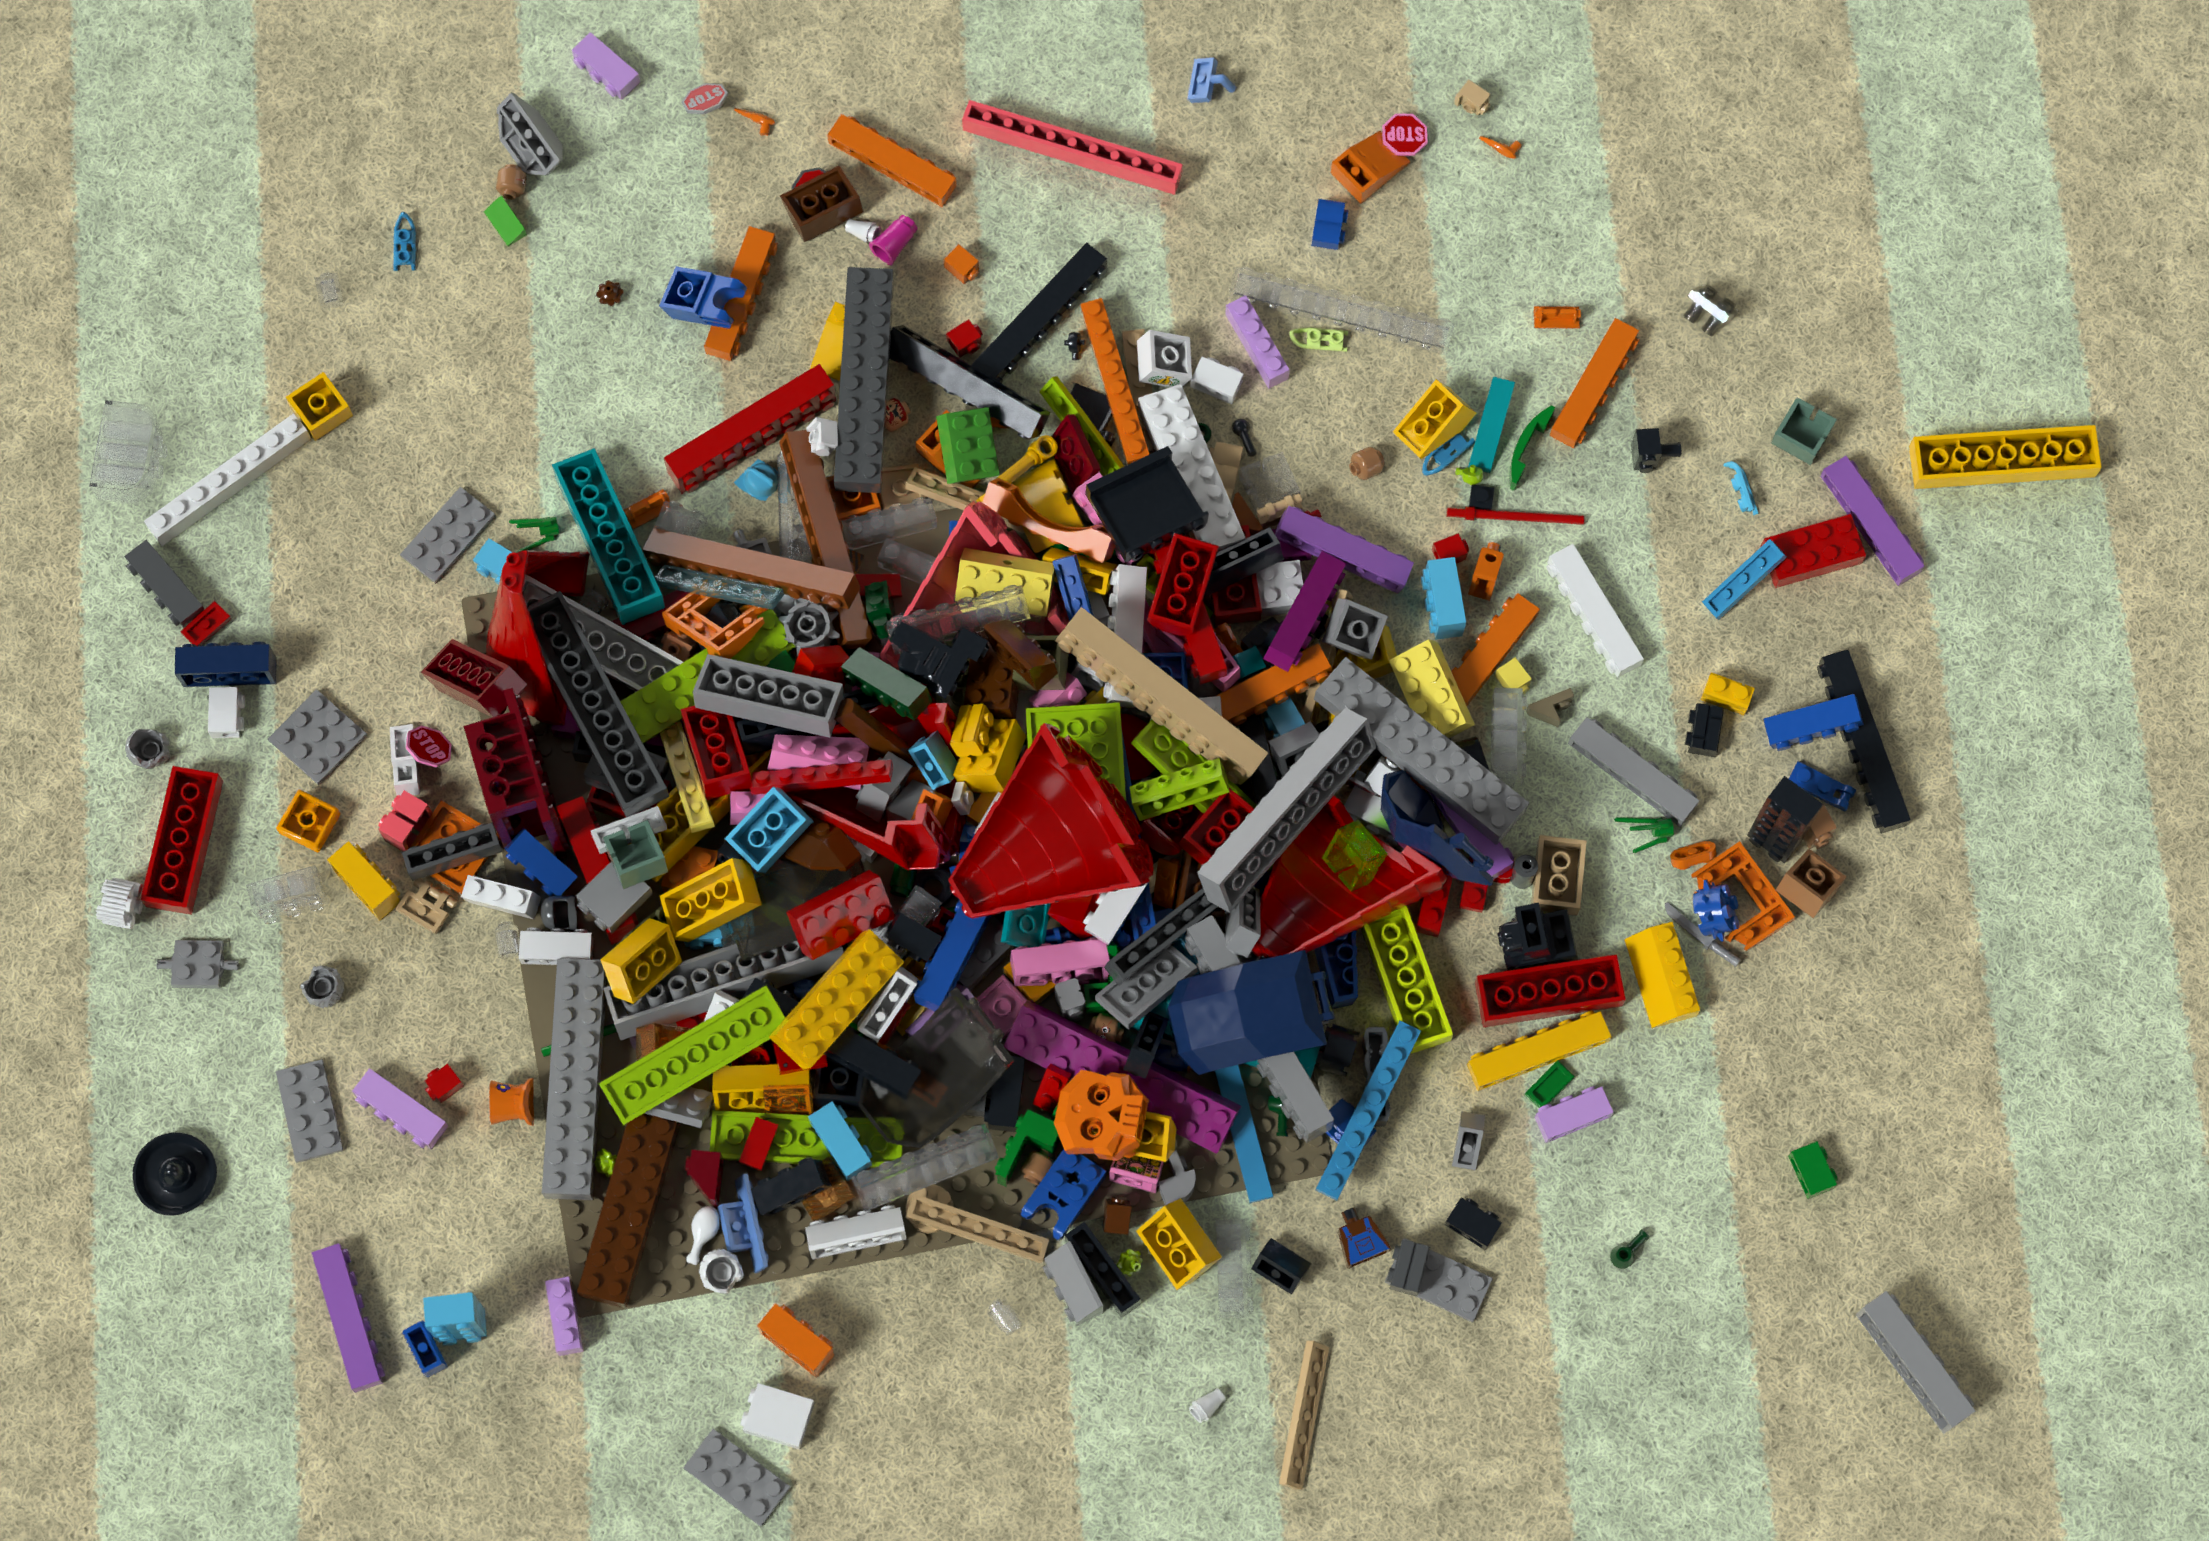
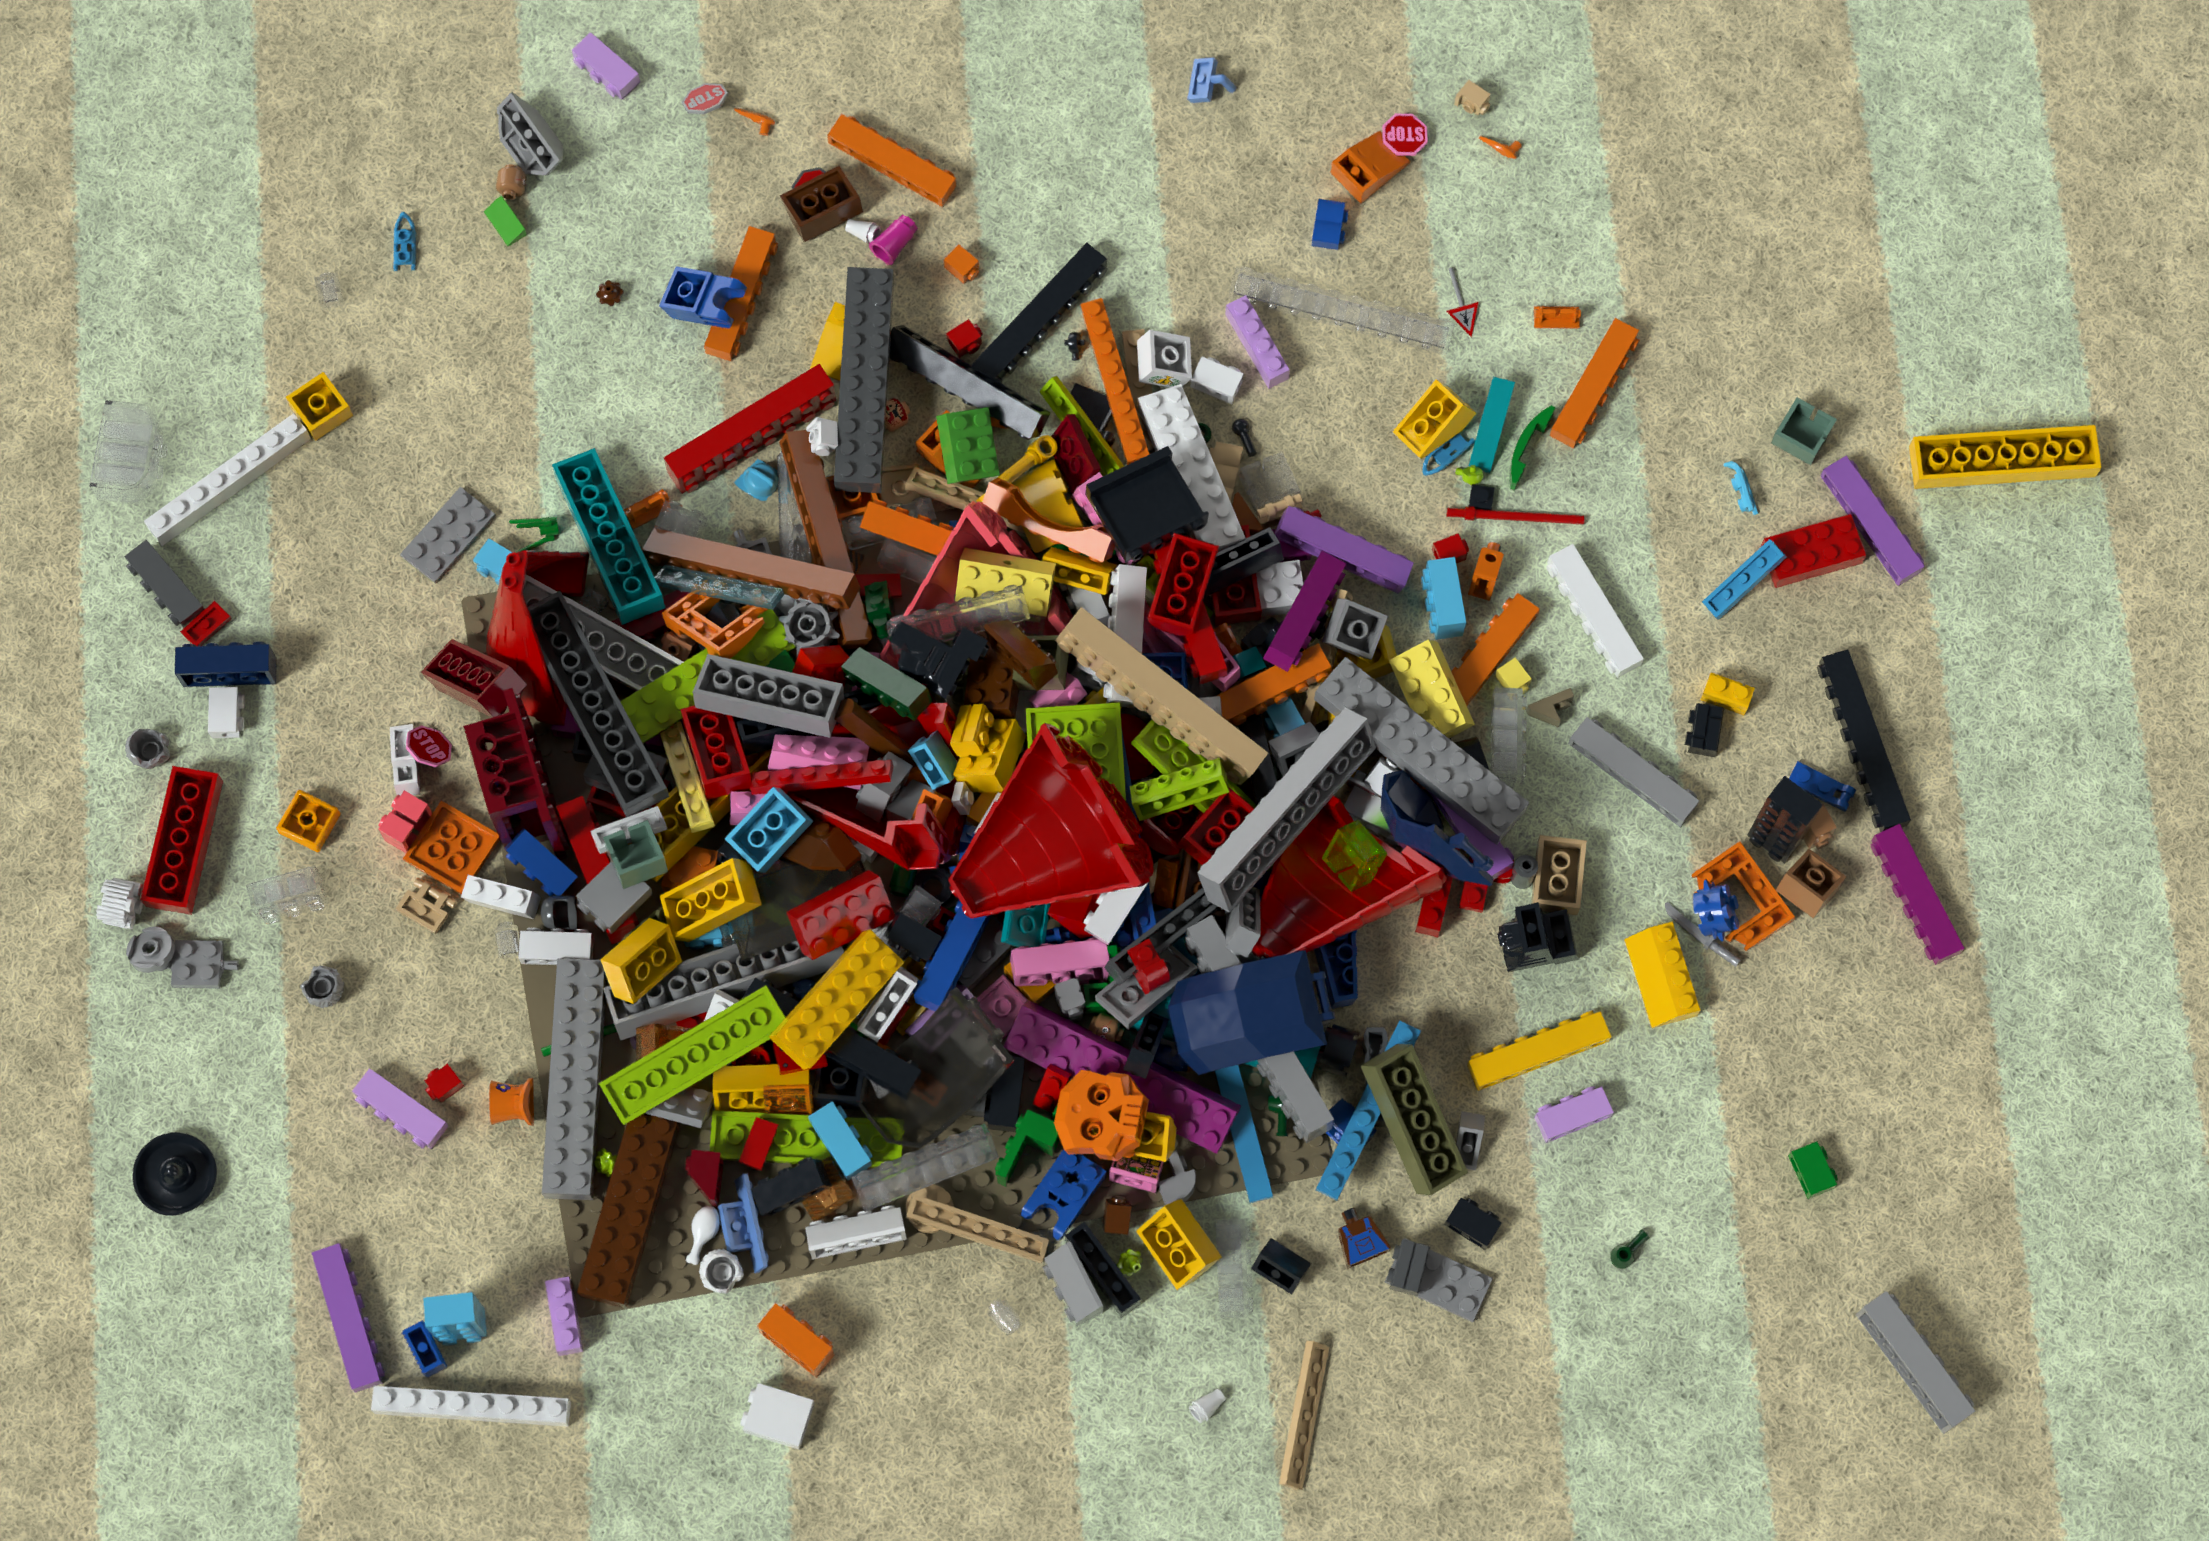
(153, 961): none -> light grey plate
(309, 1111): light grey plate -> none
(317, 737): light grey plate -> none
(365, 879): yellow brick -> none
(452, 851): dark grey brick -> none
(471, 1406): none -> white brick
(736, 1477): light grey plate -> none
(904, 528): none -> orange brick
(1037, 1165): medium nougat head -> none
(1072, 147): coral brick -> none
(1072, 585): blue plate -> none
(1151, 969): none -> red brick
(1314, 337): yellowish green piece -> none
(1366, 463): medium nougat head -> none
(1407, 978): neon yellow brick -> none
(1414, 1119): none -> olive brick
(1463, 315): none -> piece
(1549, 991): red brick -> none
(1549, 1084): green tile -> none
(1648, 449): black brick -> none
(1660, 828): green plant -> none
(1693, 854): orange plate -> none
(1706, 298): clear smoke plate -> none
(1813, 722): blue brick -> none
(1917, 894): none -> magenta brick

